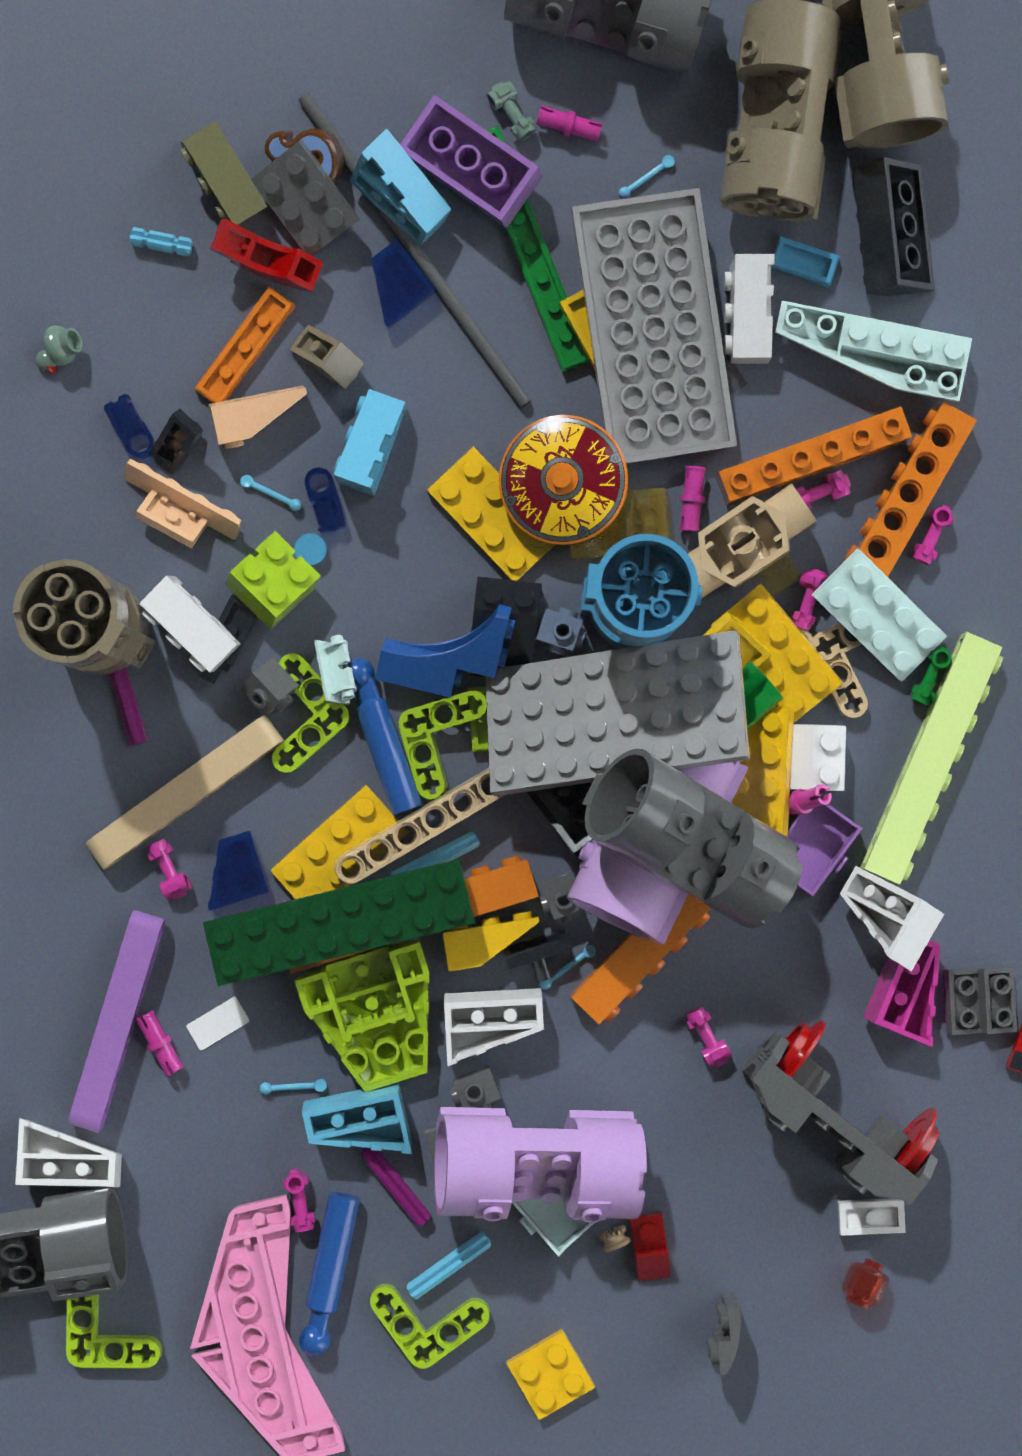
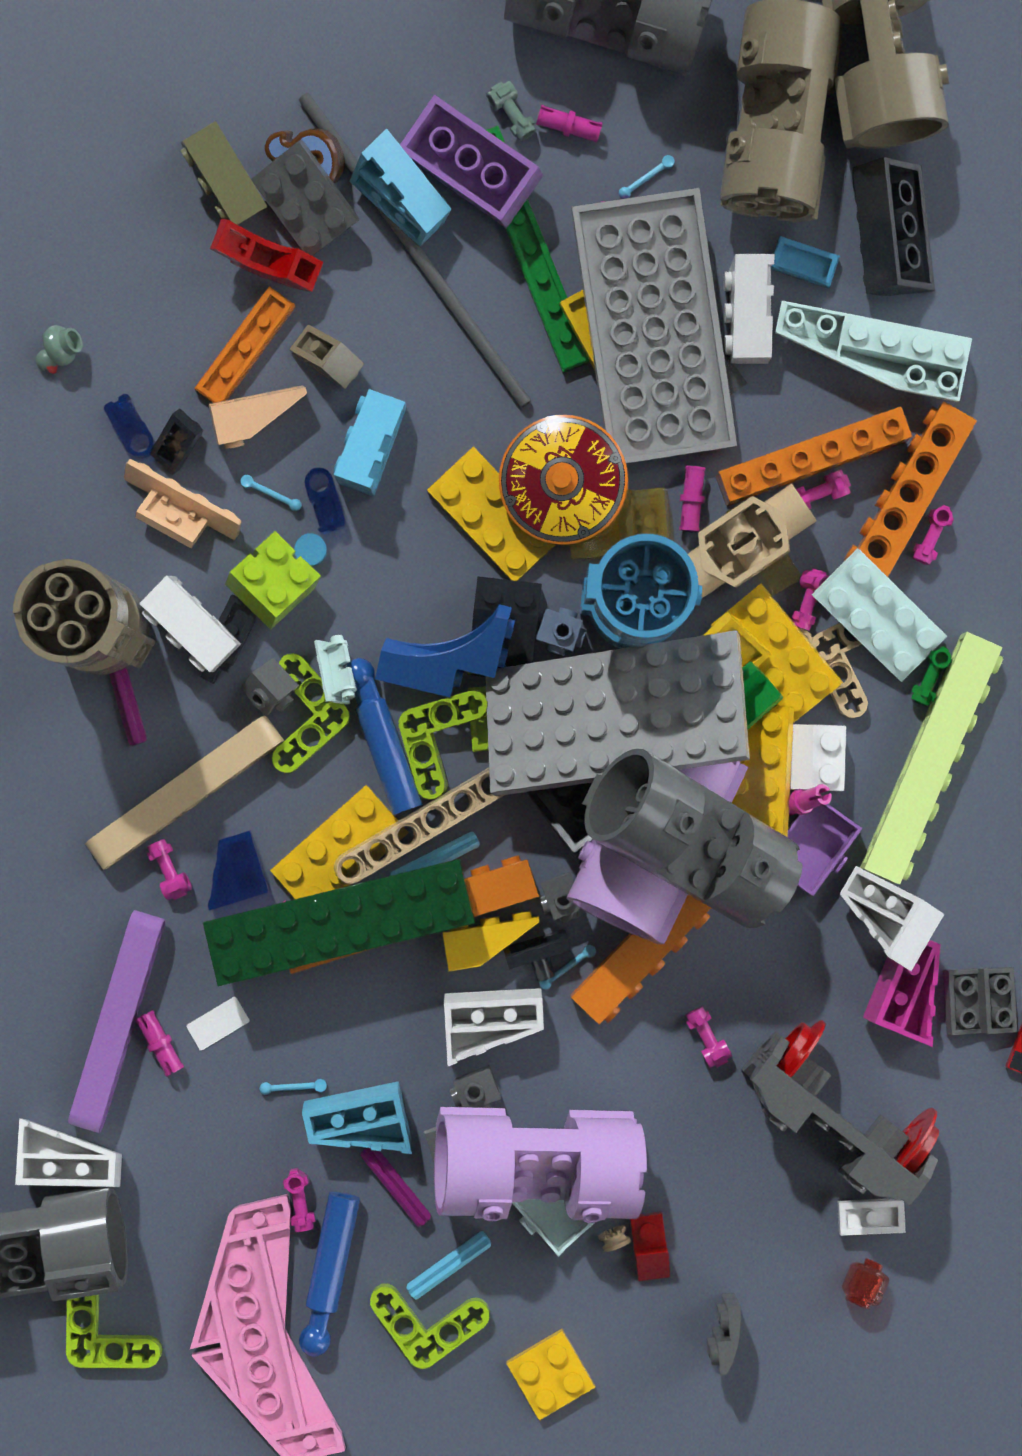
(161, 241): medium azure axle -> none
(373, 1011): lime wedge -> none
(399, 283): clear blue wing -> none

